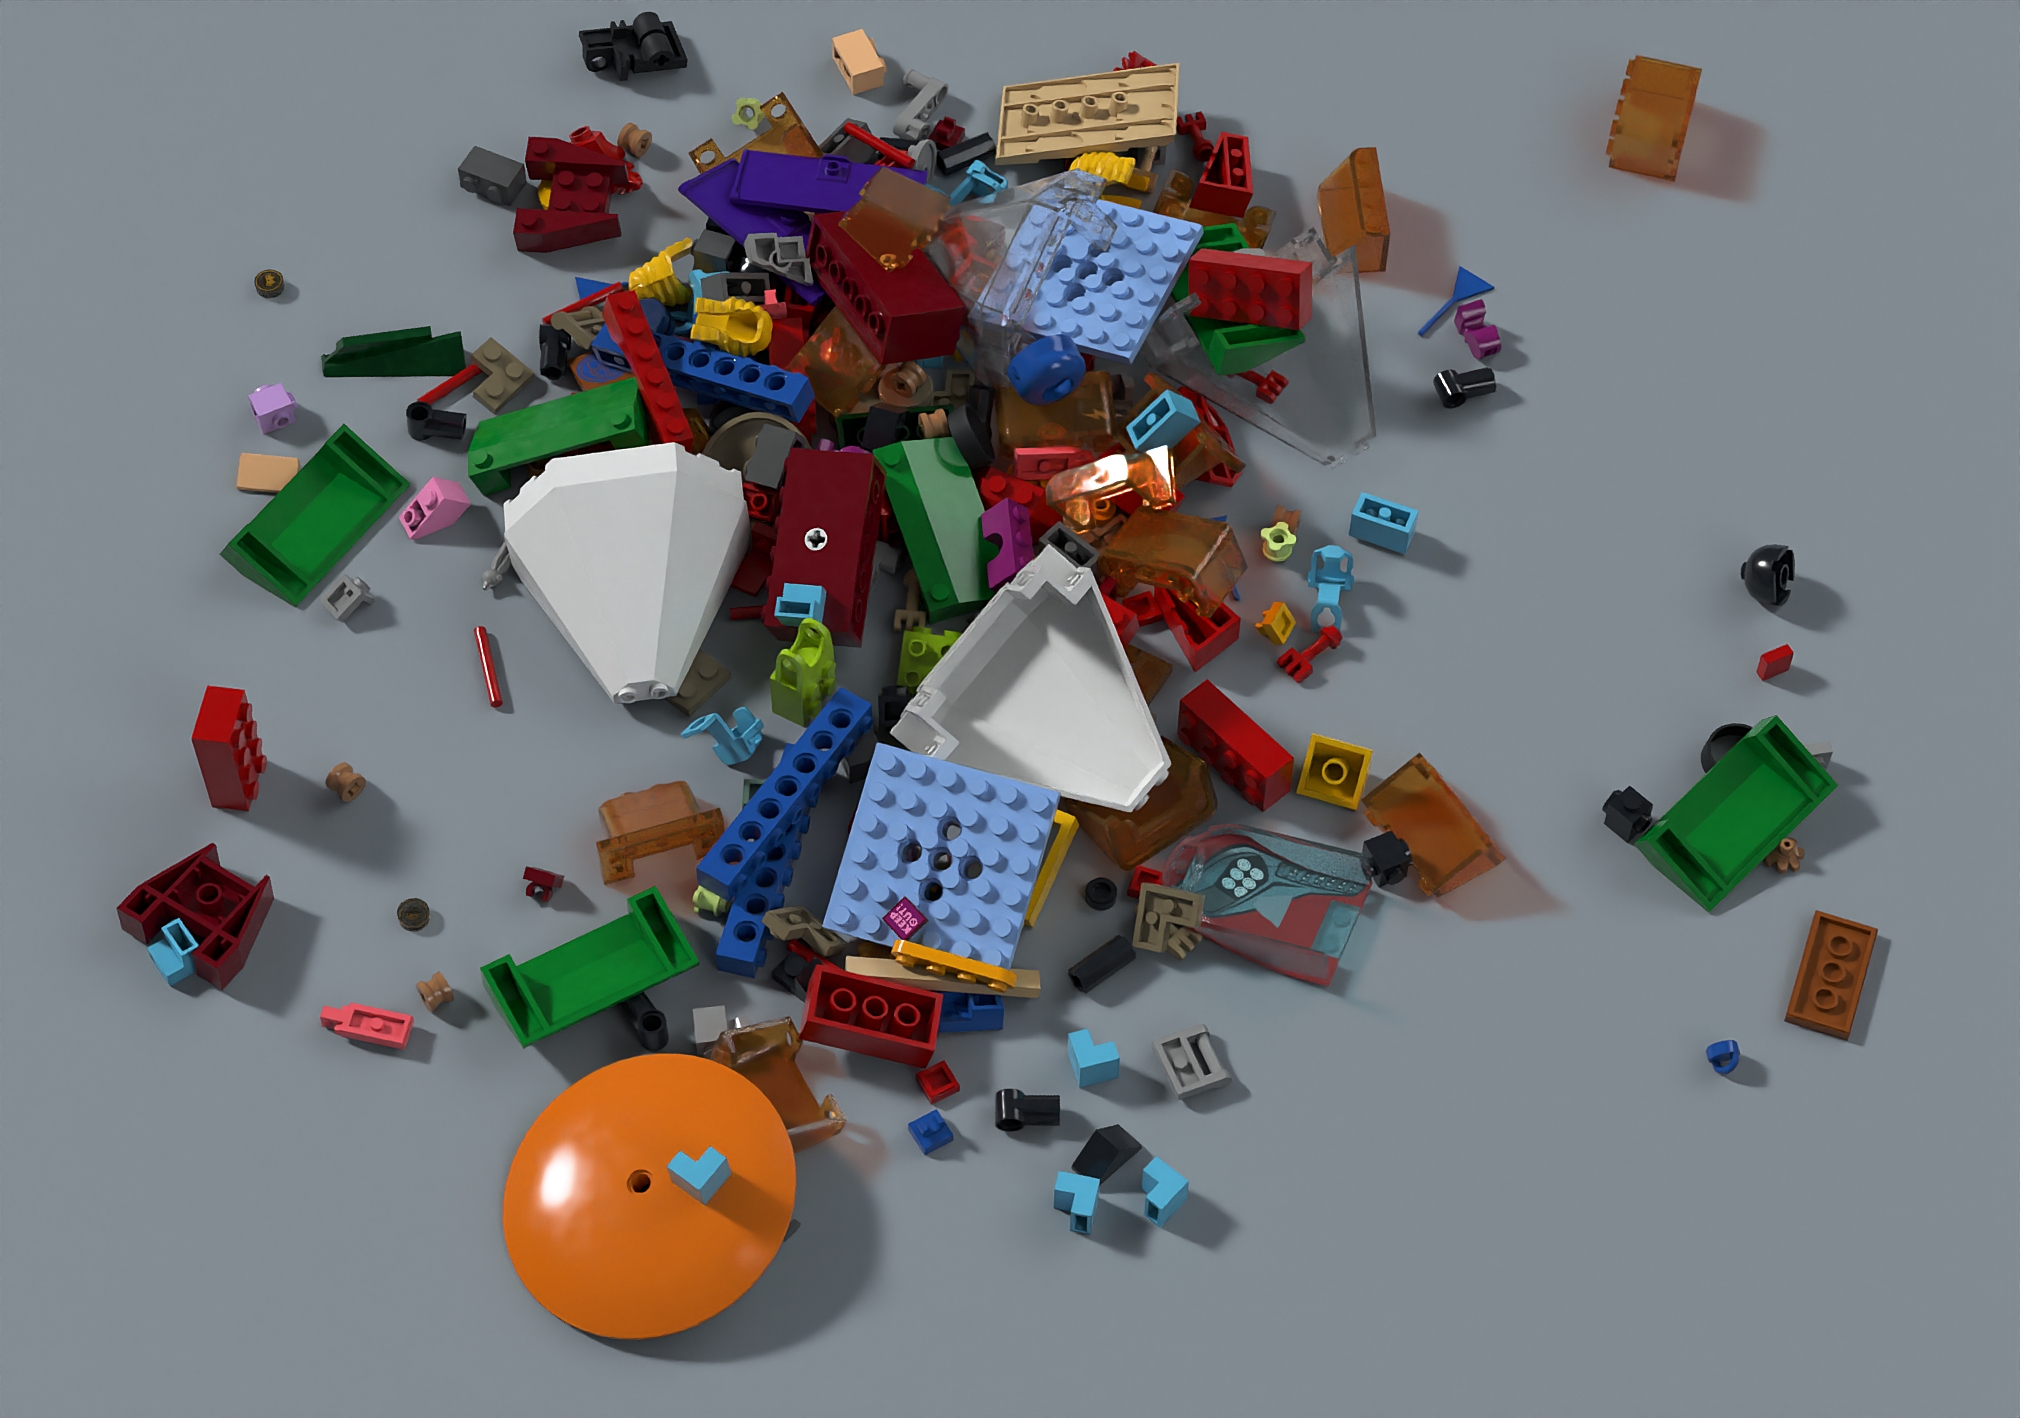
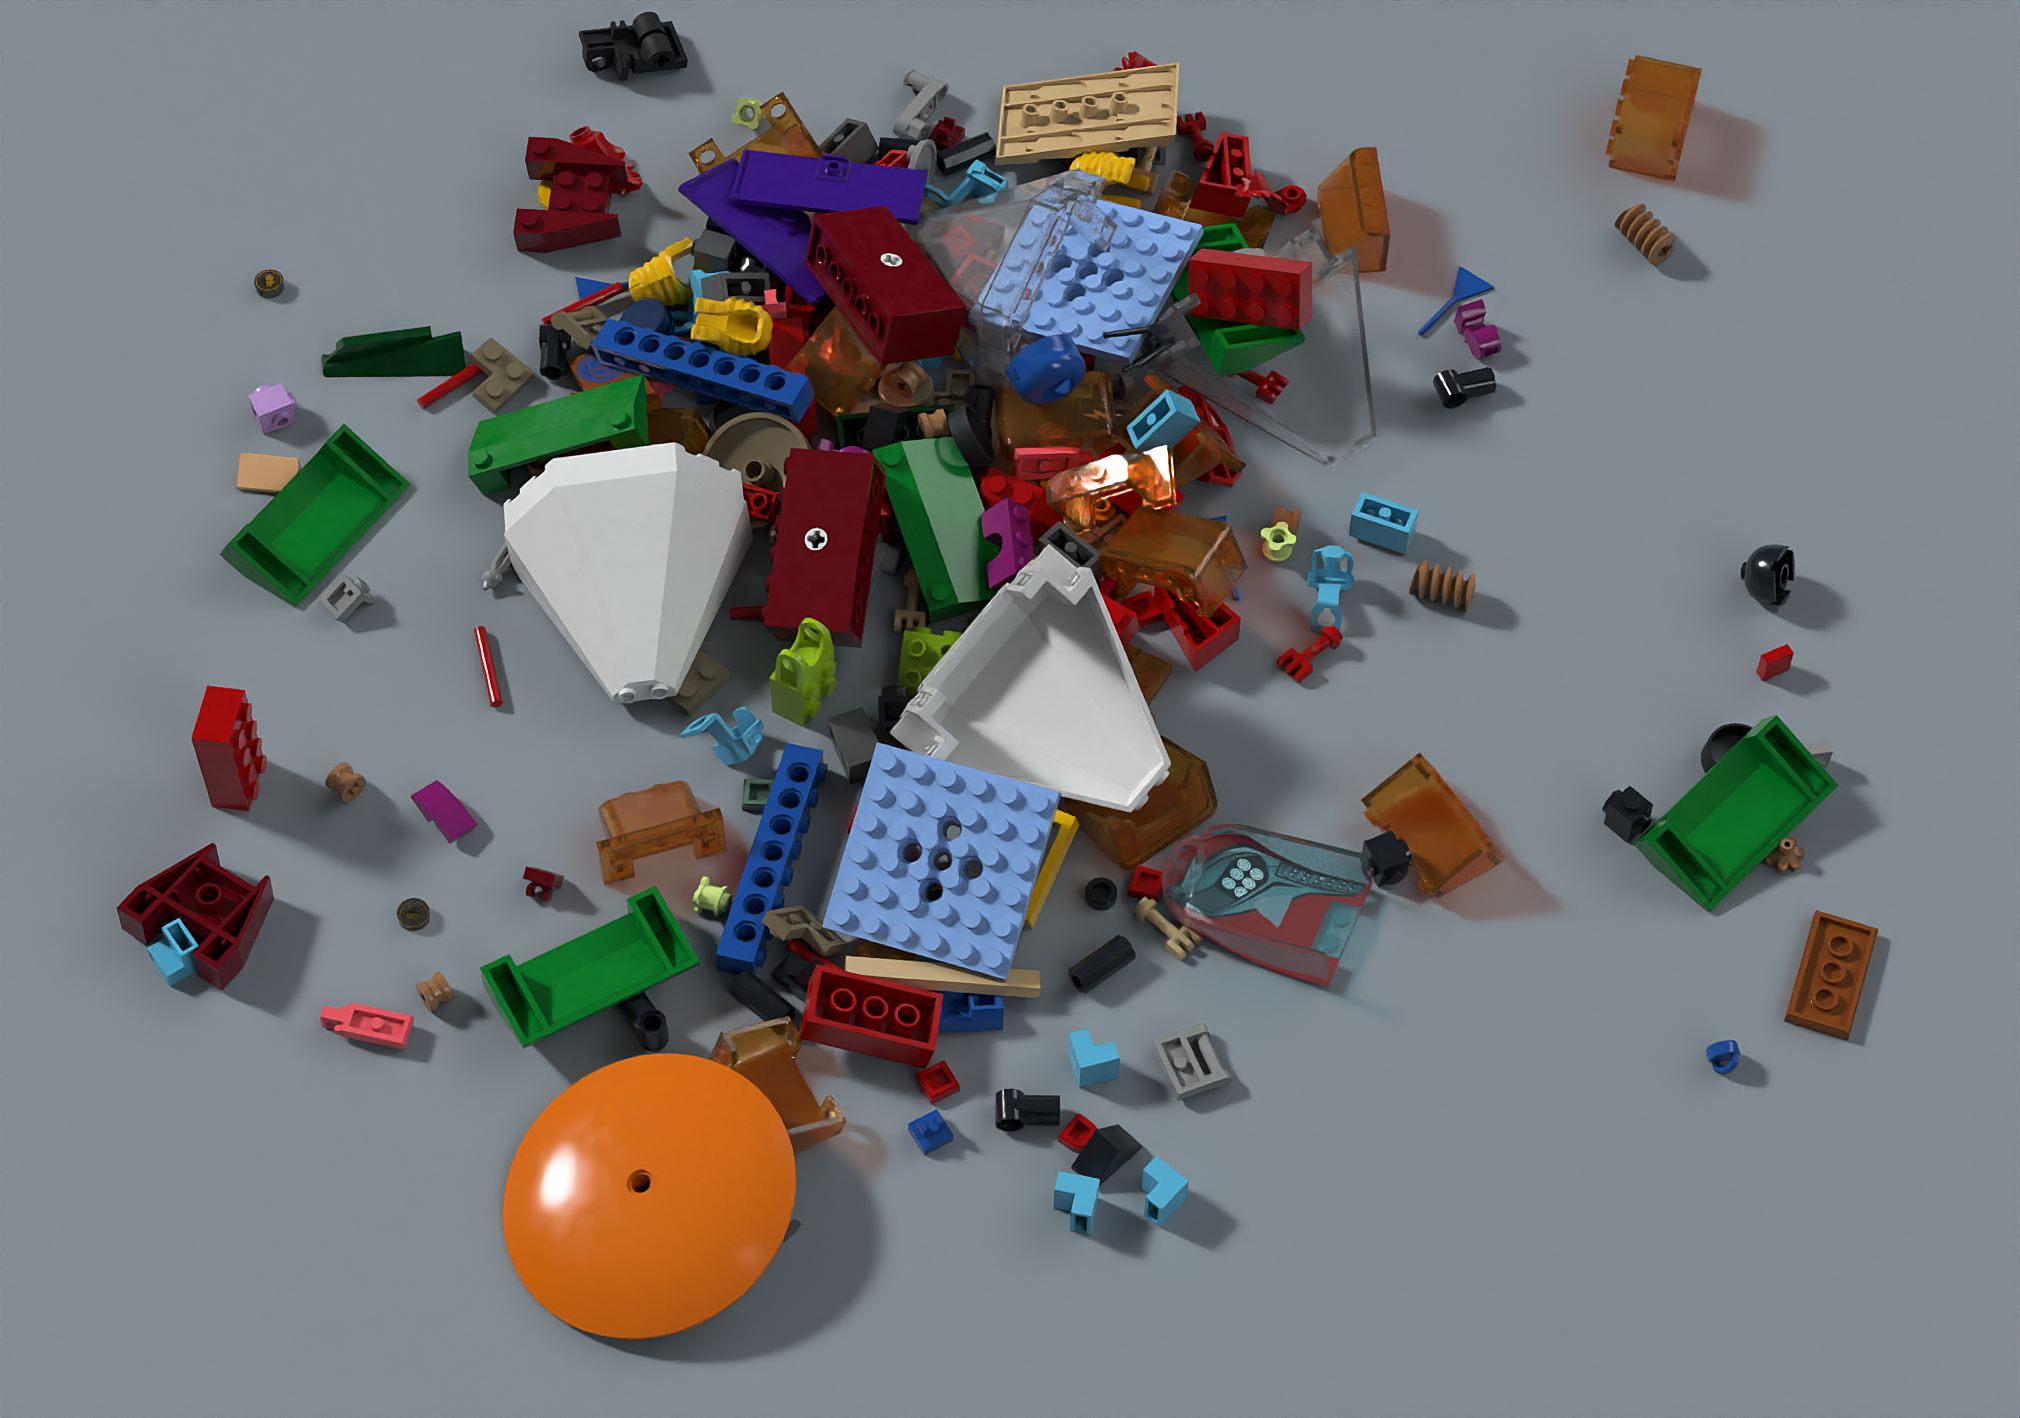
(428, 422): black piece -> none
(434, 508): bright pink slope -> none
(445, 810): none -> magenta slope
(492, 175): dark grey brick -> none
(634, 139): medium nougat wheel -> none
(634, 337): red arch -> none
(702, 1177): medium azure piece -> none
(709, 1024): light grey brick -> none
(757, 565): red bracket -> none
(760, 997): none -> black axle
(767, 463): dark grey brick -> none
(780, 255): light grey slope -> none
(800, 603): medium azure piece -> none
(823, 733): blue brick -> none
(858, 61): light nougat brick -> none
(879, 145): red bar -> none
(894, 217): clear orange windscreen -> none
(905, 919): tile -> none
(966, 969): light orange plate -> none
(1077, 1133): none -> red tile
(1155, 343): none -> black plant
(1161, 907): dark tan plate -> none
(1234, 746): red brick -> none
(1276, 623): yellow tile -> none
(1283, 201): none -> red plant
(1335, 771): yellow slope -> none
(1443, 584): none -> medium nougat piece
(1646, 233): none -> medium nougat piece

